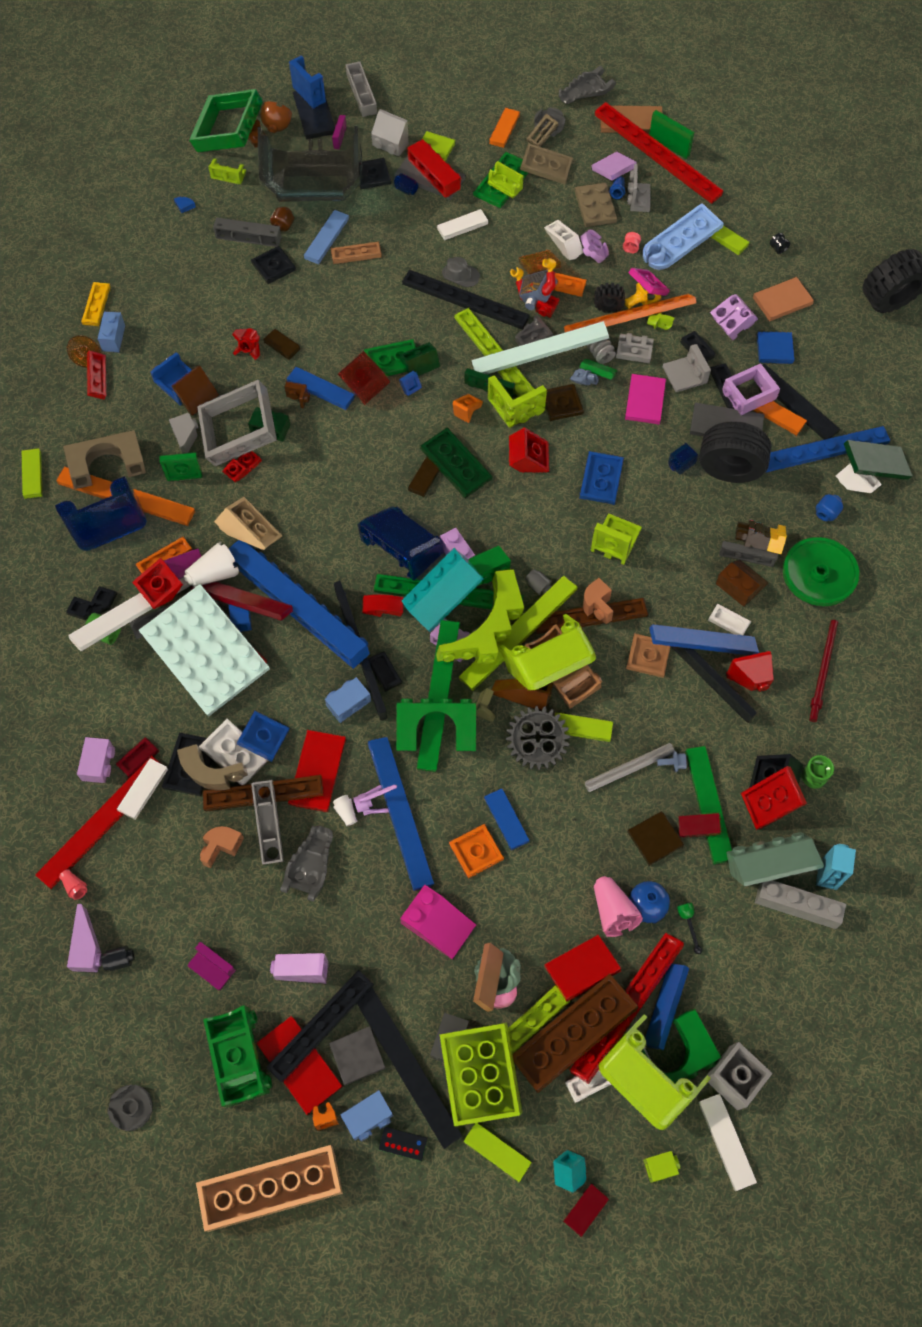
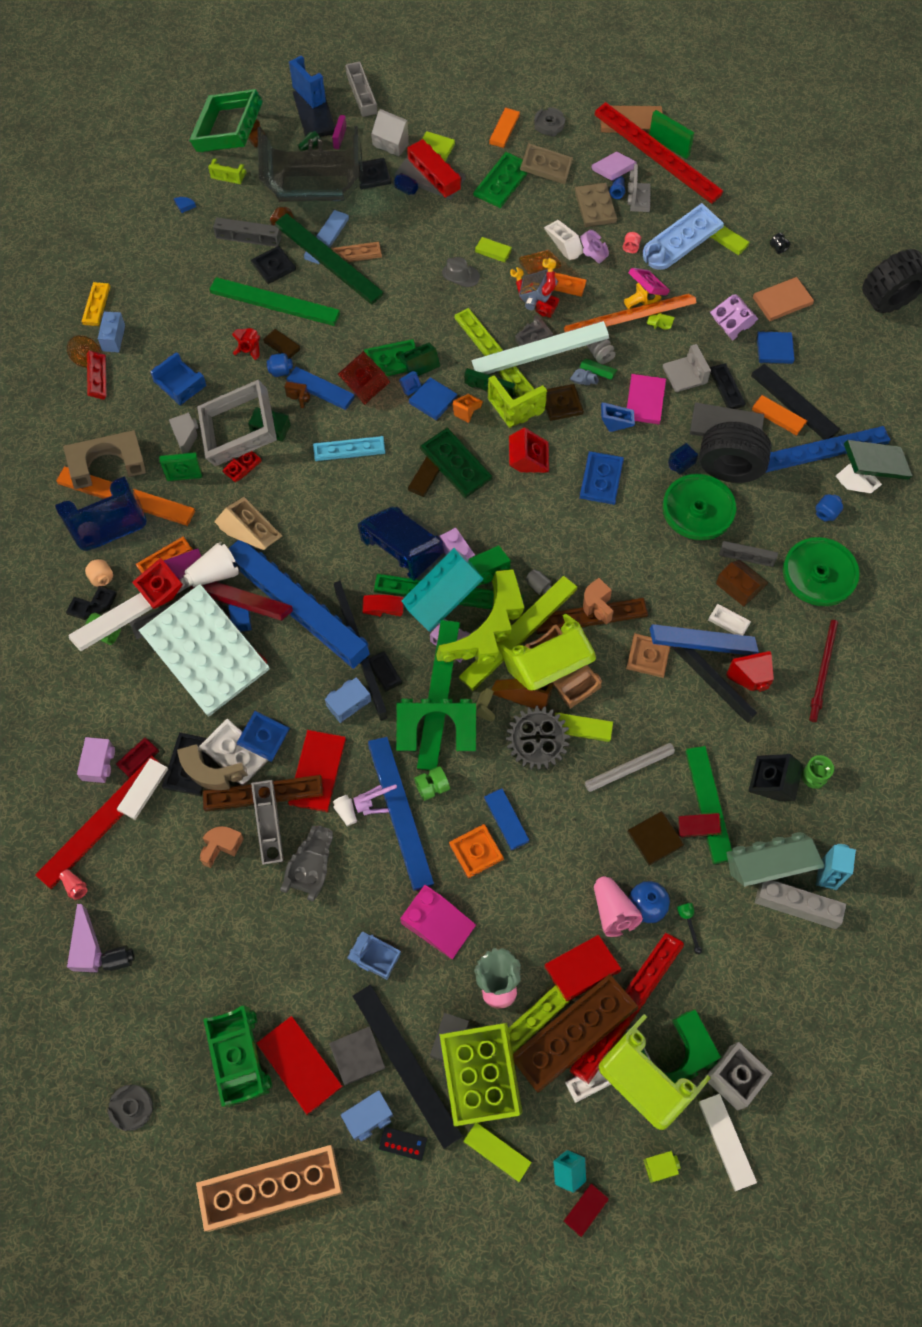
(31, 473): lime tile -> none
(99, 572): none -> light nougat head
(194, 389): reddish brown tile -> none
(211, 966): magenta panel -> none
(275, 117): dark orange cylinder -> none
(275, 301): none -> green tile
(279, 365): none -> blue head
(300, 967): lavender slope -> none
(303, 145): none -> dark green cone
(320, 1026): black tile -> none
(325, 1120): orange tile -> none
(329, 259): none -> dark green tile
(349, 448): none -> medium azure tile
(374, 955): none -> medium blue piece
(433, 398): none -> blue tile
(439, 783): none -> bright green wheel
(462, 224): white tile -> none
(466, 299): black tile -> none
(488, 977): medium nougat tile -> none
(493, 249): none -> lime tile
(505, 180): lime hinge -> none
(537, 128): dark tan tile -> none
(586, 85): dark grey animal -> none
(609, 297): black tyre -> none
(615, 537): lime bracket -> none
(617, 417): none -> blue slope
(635, 348): light grey plate -> none
(666, 1006): blue tile -> none
(678, 761): sand blue piece -> none
(692, 339): black plate -> none
(699, 507): none -> green dish
(761, 536): dark brown hips -> none
(762, 379): lavender window -> none
(773, 798): red tile -> none

